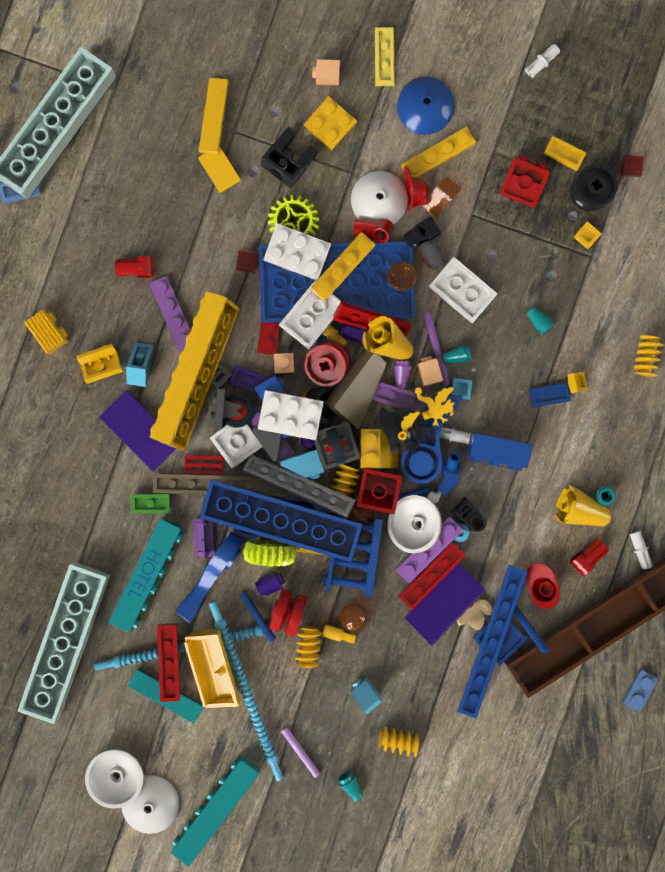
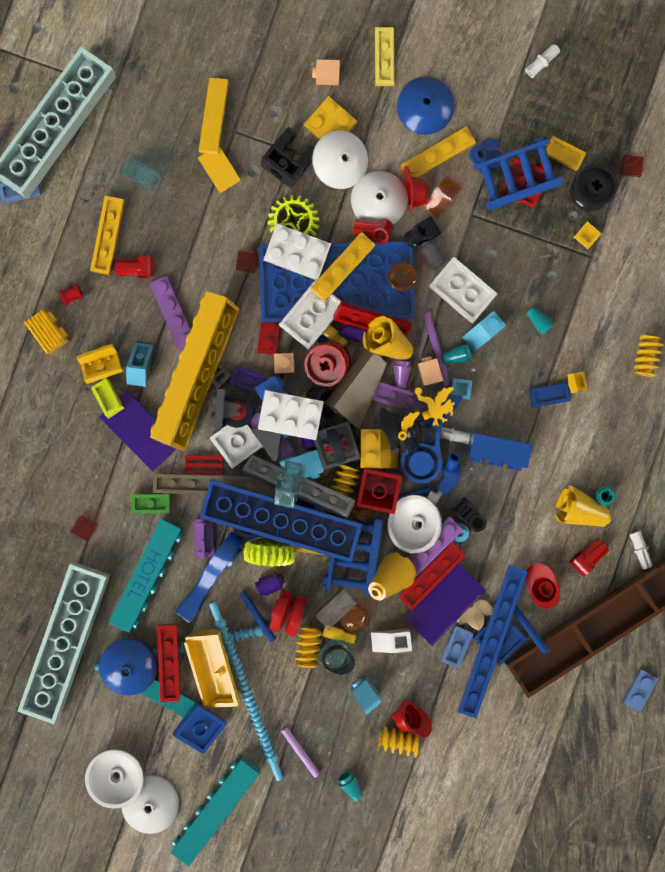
(71, 294): none -> red bush
(84, 528): none -> clear red tile
(107, 235): none -> yellow plate
(107, 397): none -> neon yellow tile
(129, 655): none -> blue dish
(141, 174): none -> clear light blue slope
(199, 728): none -> blue plate
(289, 484): none -> clear light blue brick
(329, 163): none -> white dish
(335, 608): none -> clear panel
(337, 657): none -> clear light blue piece
(391, 641): none -> white slope
(392, 576): none -> yellow cone
(412, 719): none -> red piece
(456, 646): none -> medium blue plate
(483, 331): none -> medium azure slope
(487, 149): none -> blue plate
(533, 187): none -> blue fence

